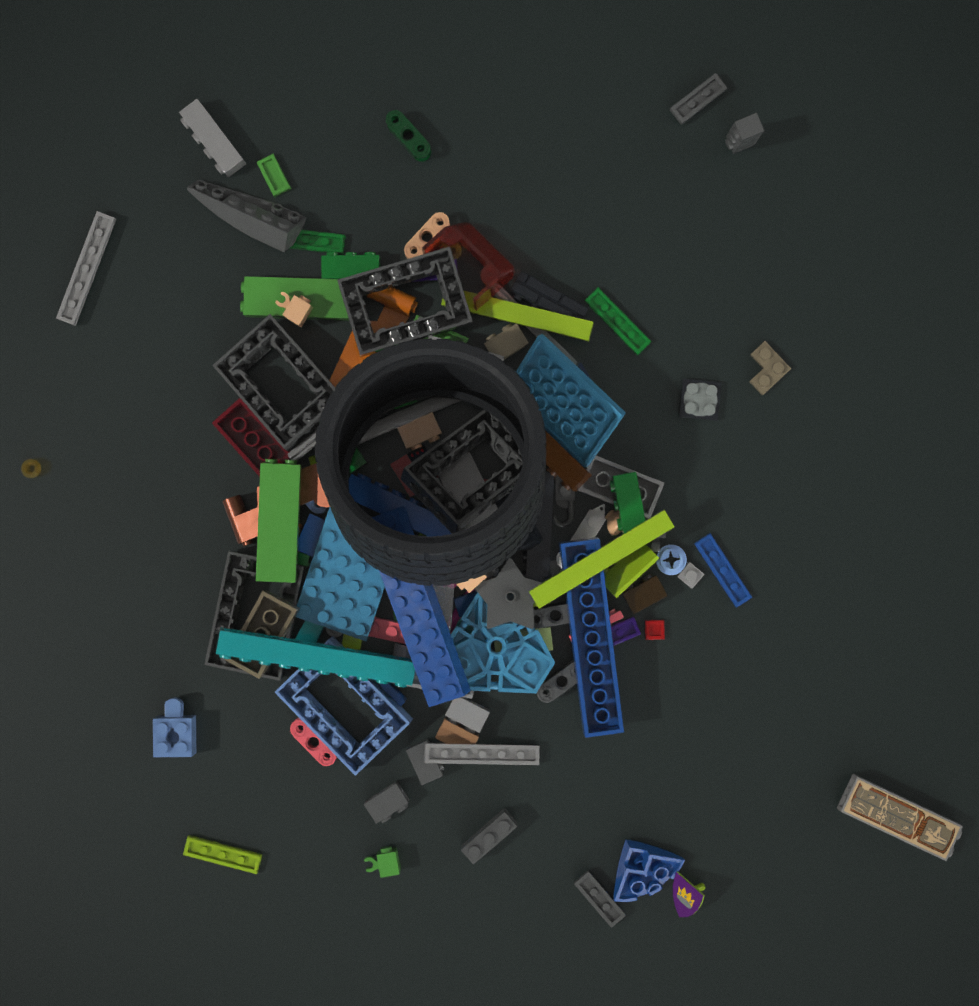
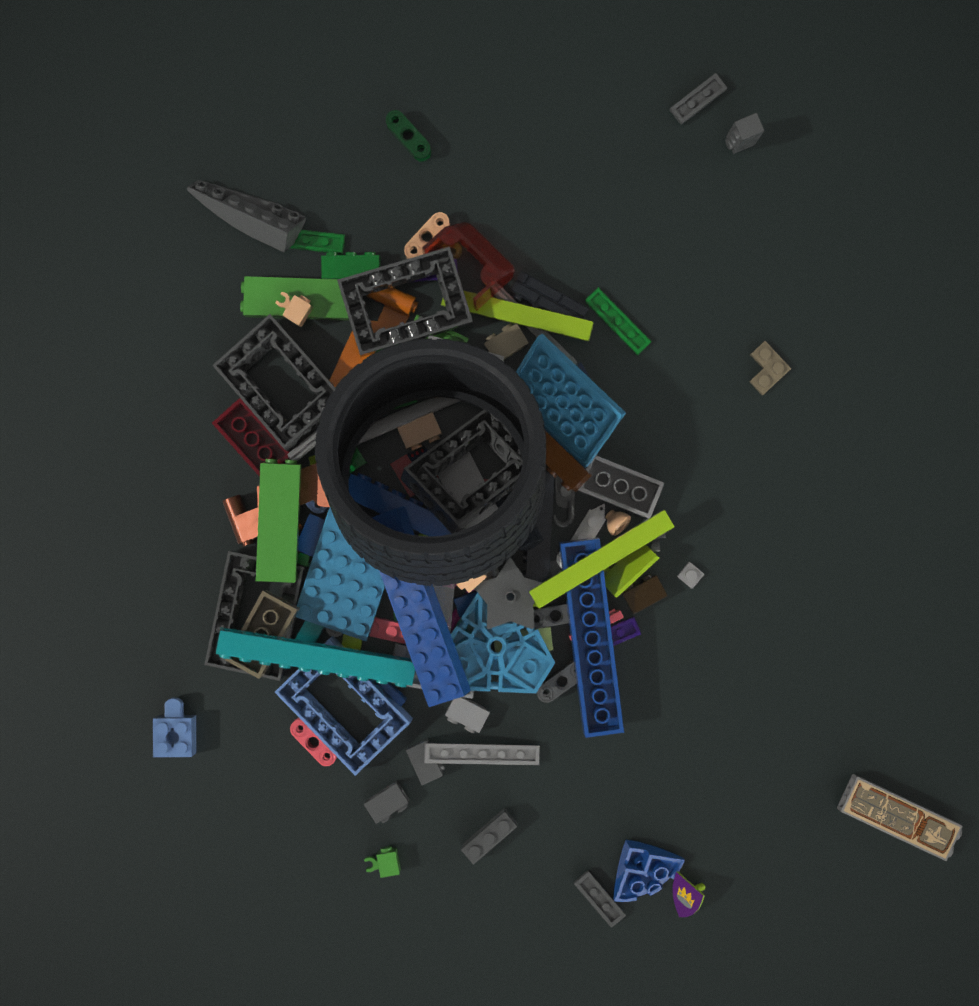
(25, 468): clear yellow plate -> none
(86, 268): light grey plate -> none
(211, 136): light grey brick -> none
(222, 854): lime tile -> none
(273, 175): bright green tile -> none
(455, 734): medium nougat panel -> none
(627, 501): green brick -> none
(654, 630): red tile -> none
(677, 566): light blue gear -> none
(700, 399): light grey piece -> none
(723, 570): blue tile -> none

